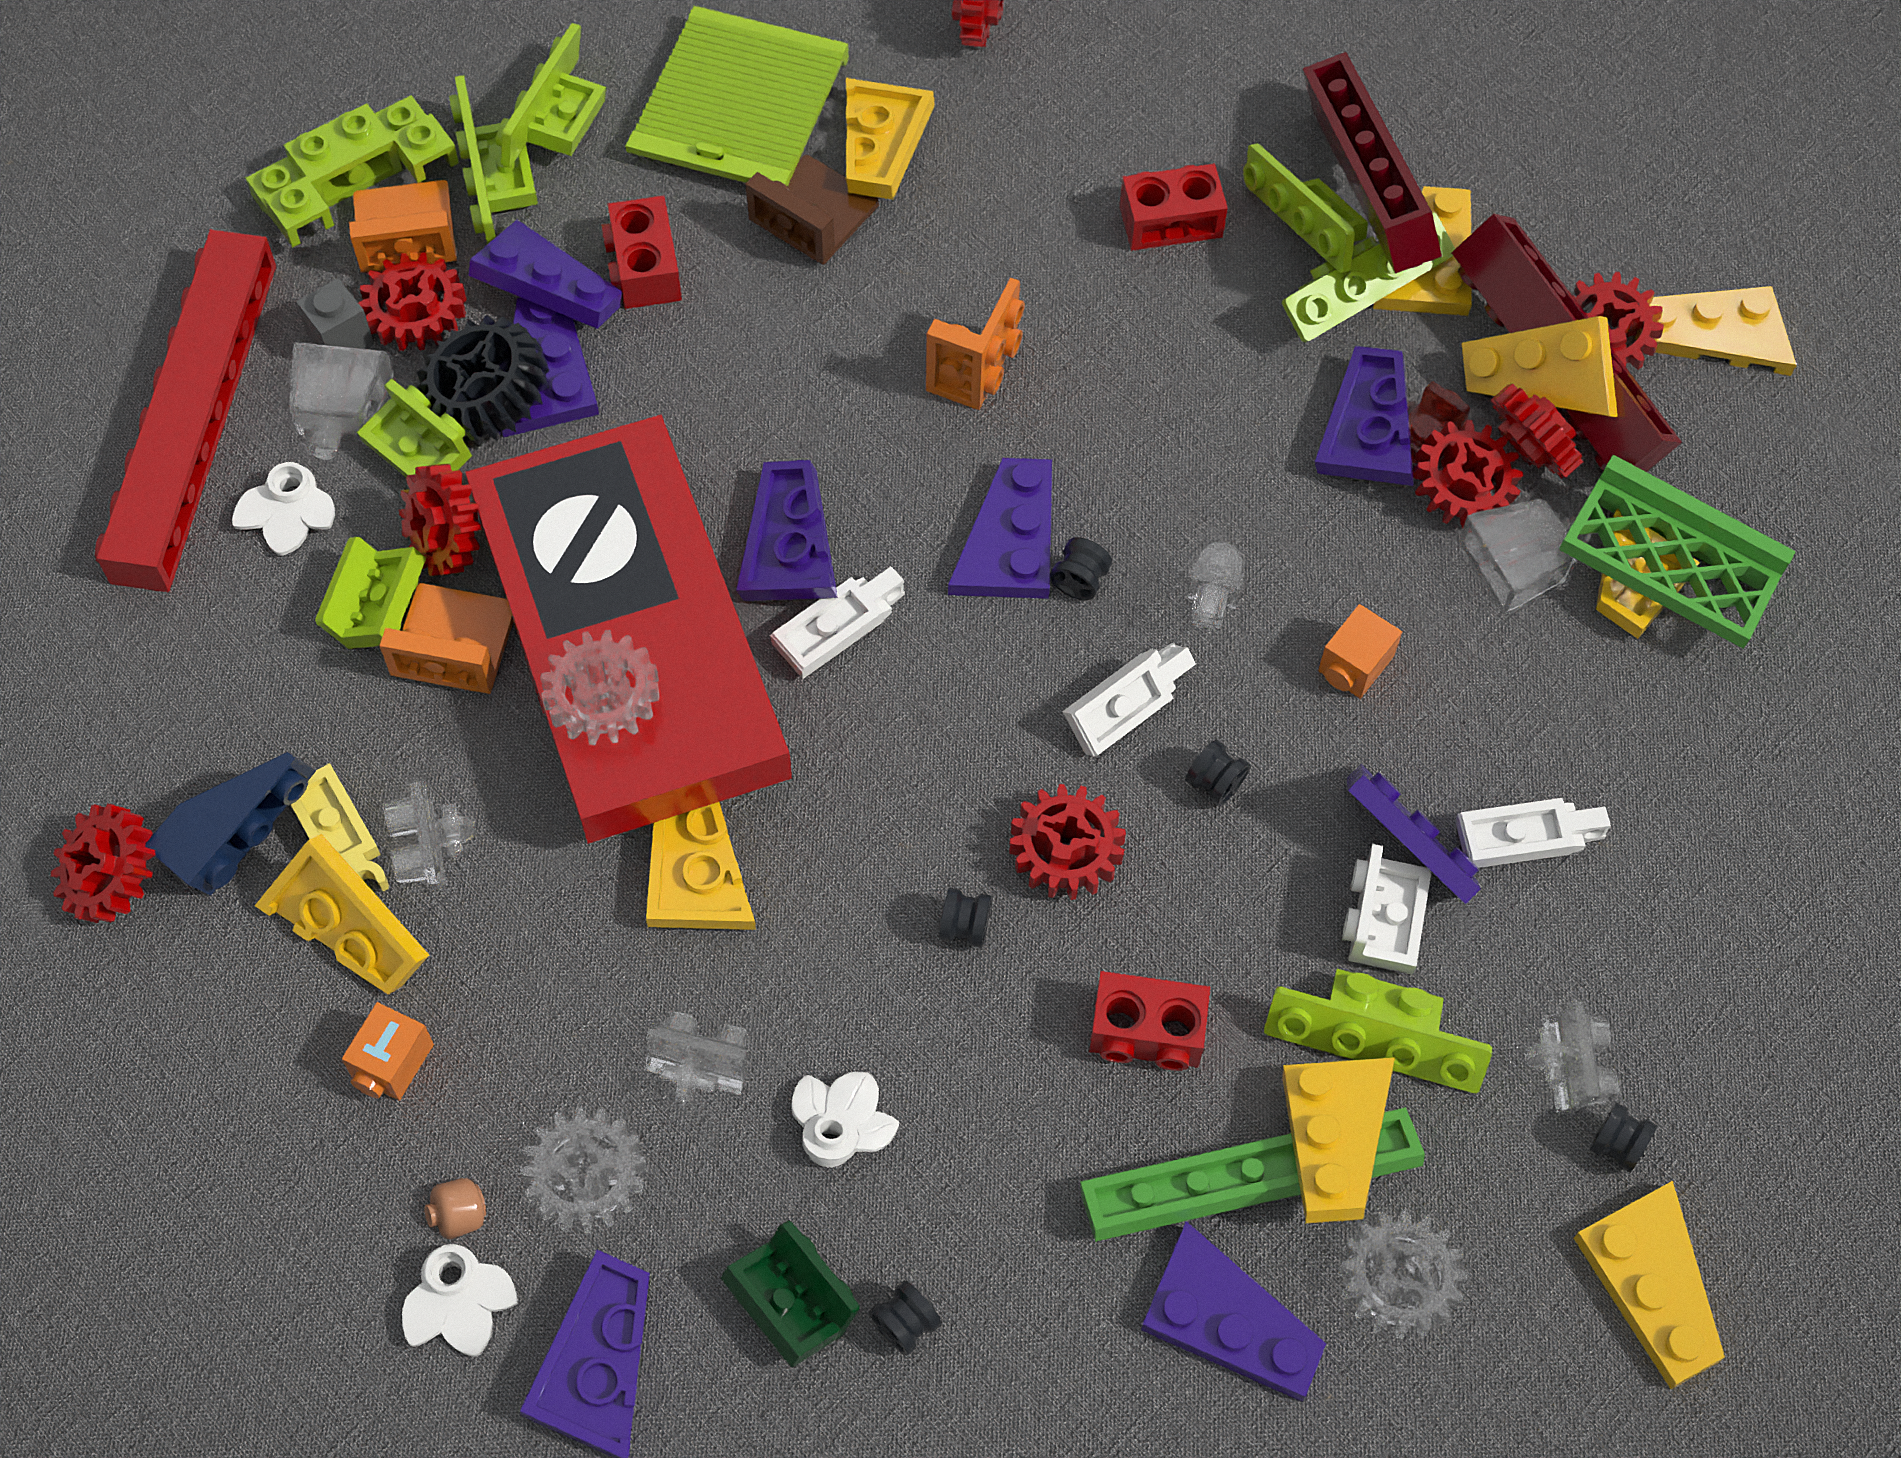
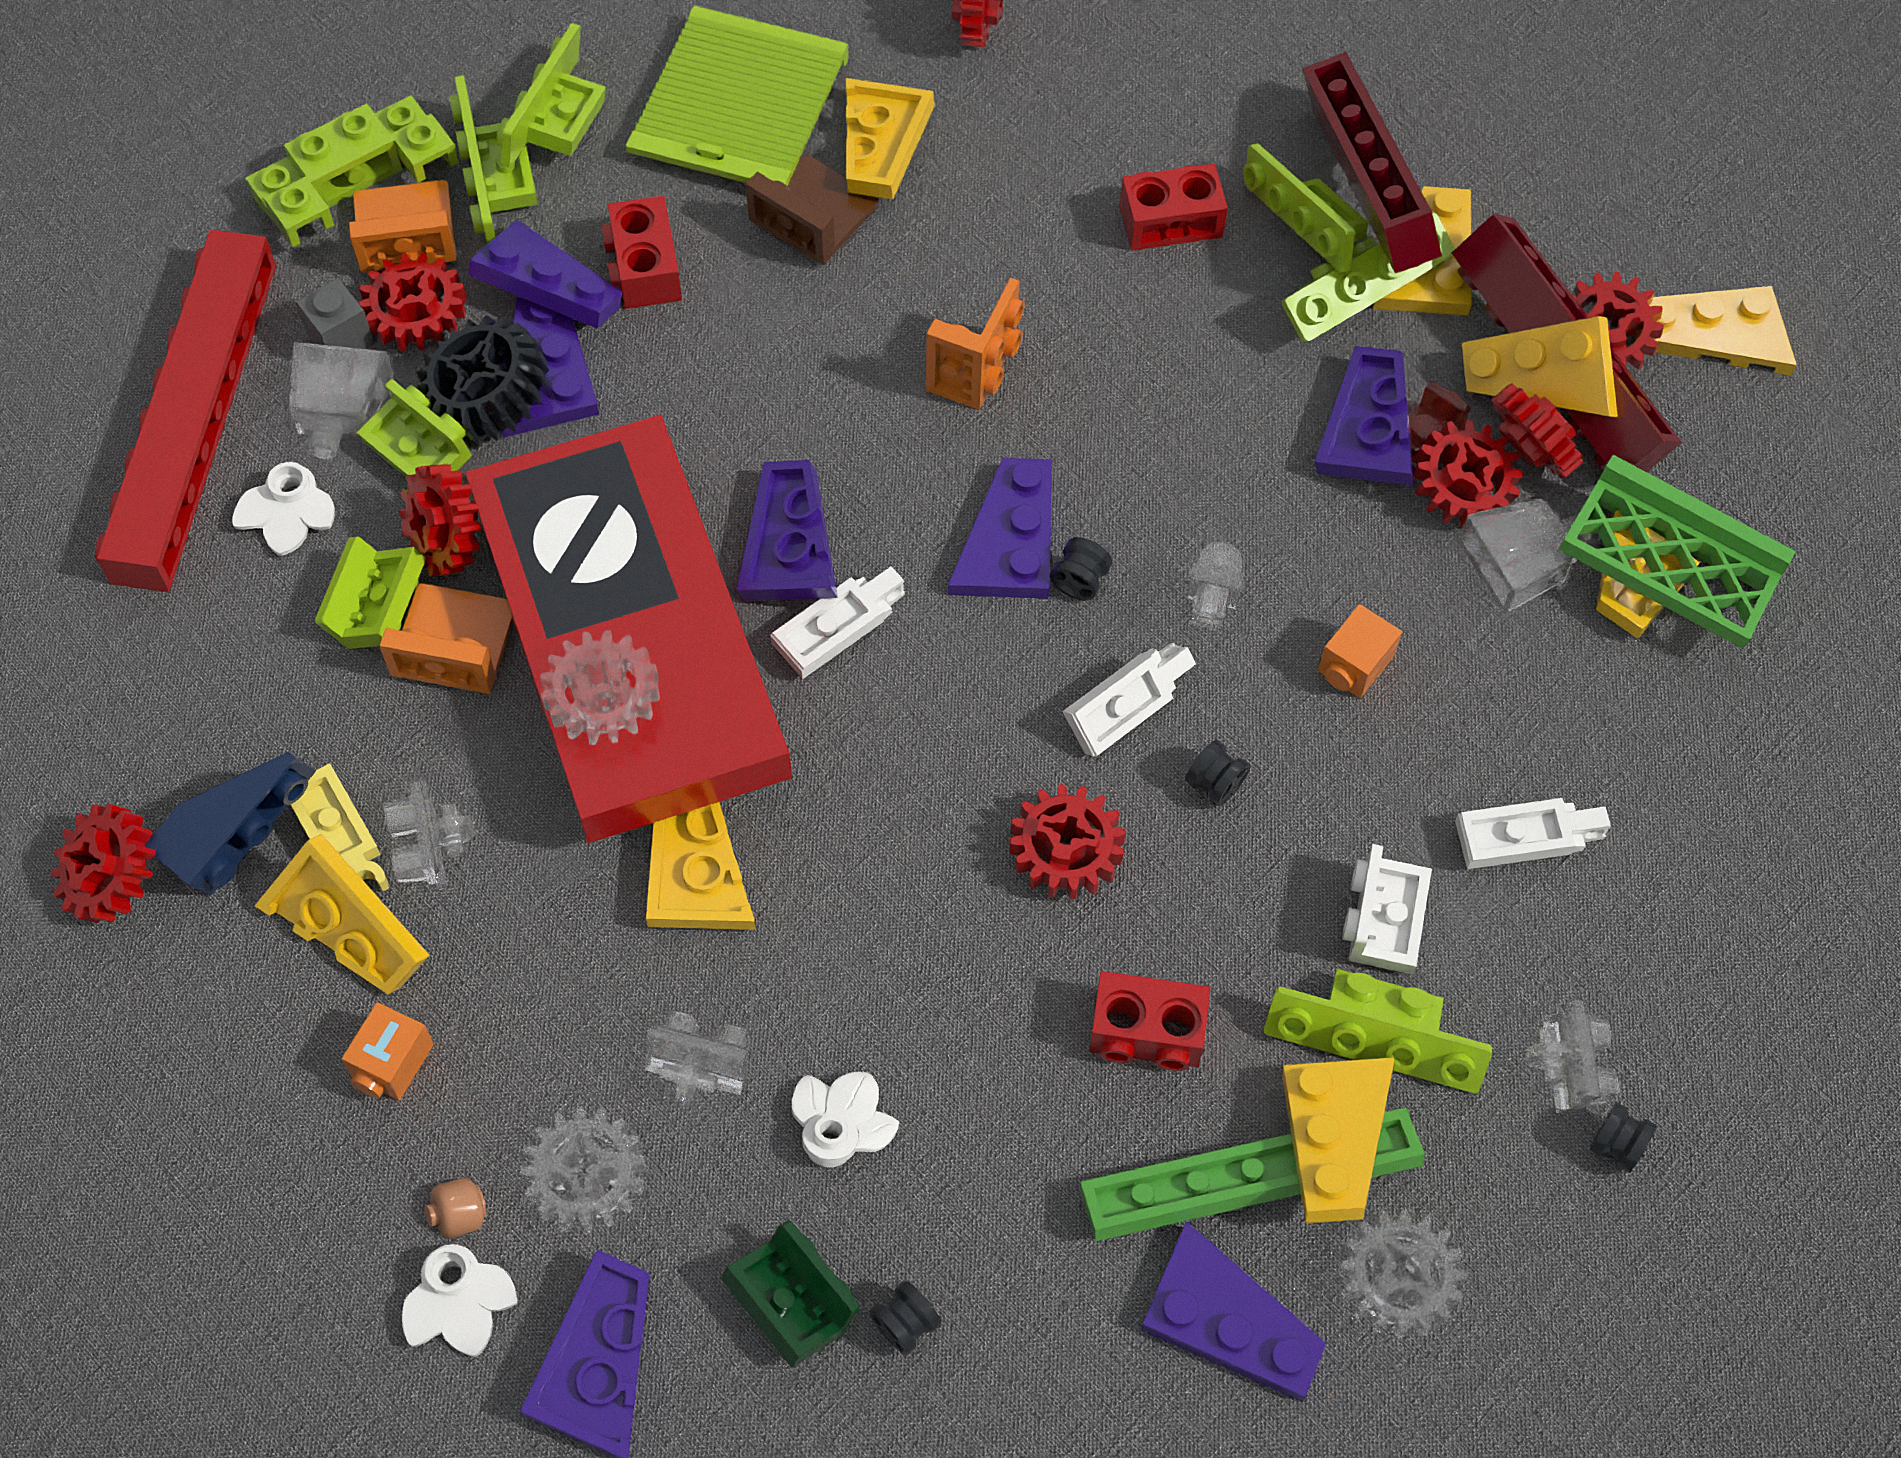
(965, 917): black wheel -> none
(1414, 832): dark purple wing -> none
(1656, 1283): yellow wing -> none

